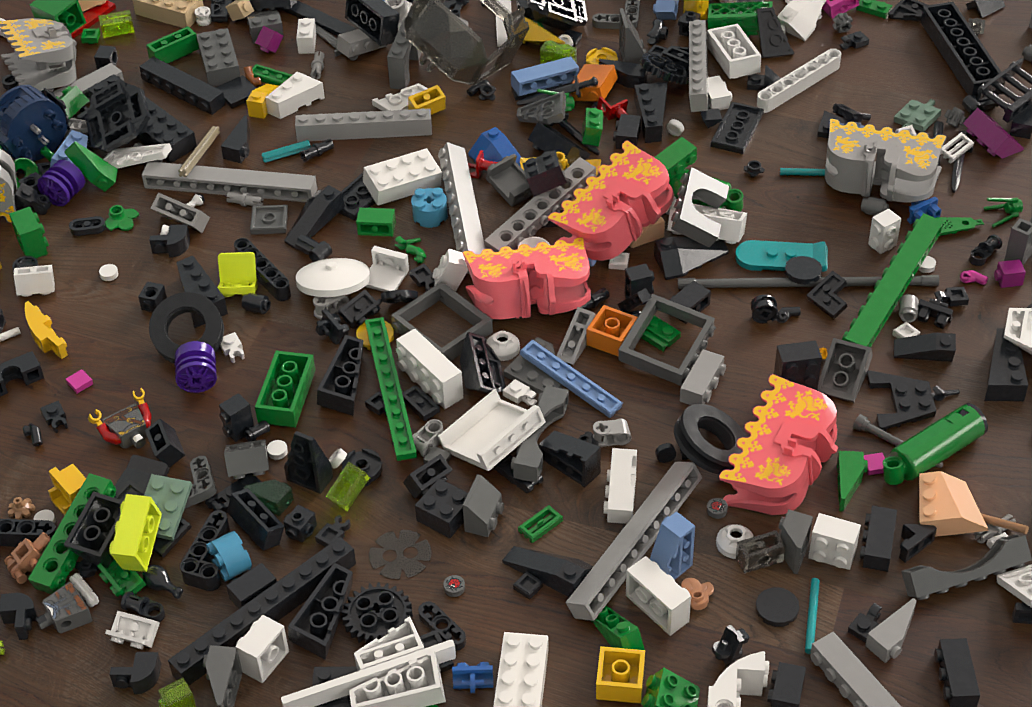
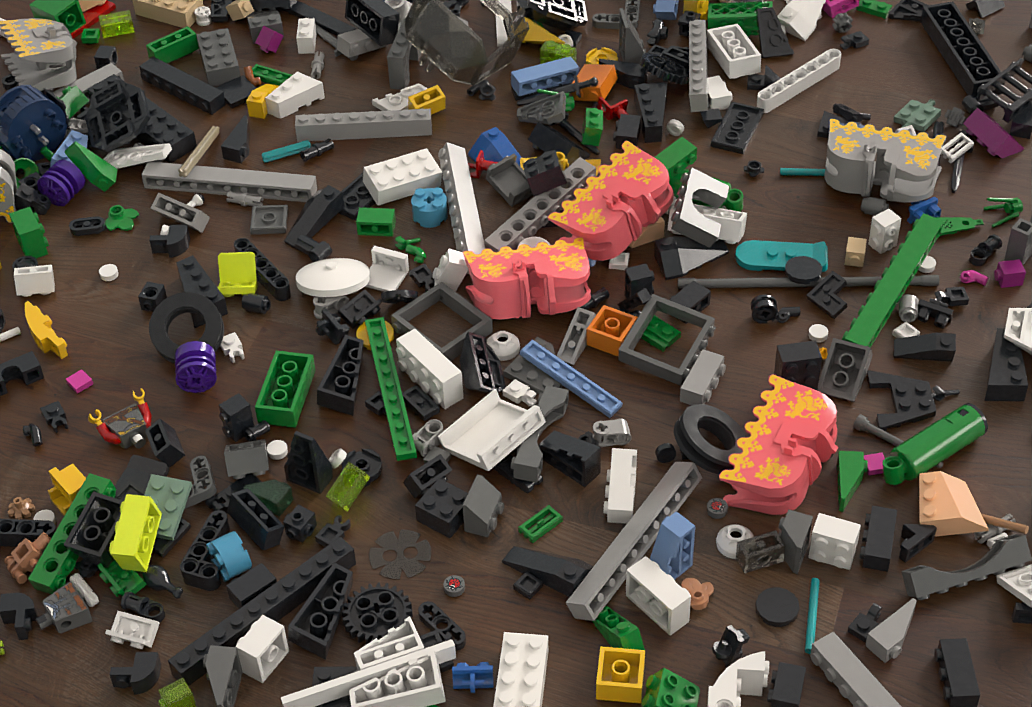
(818, 332): none -> white tile
(855, 252): none -> tan brick

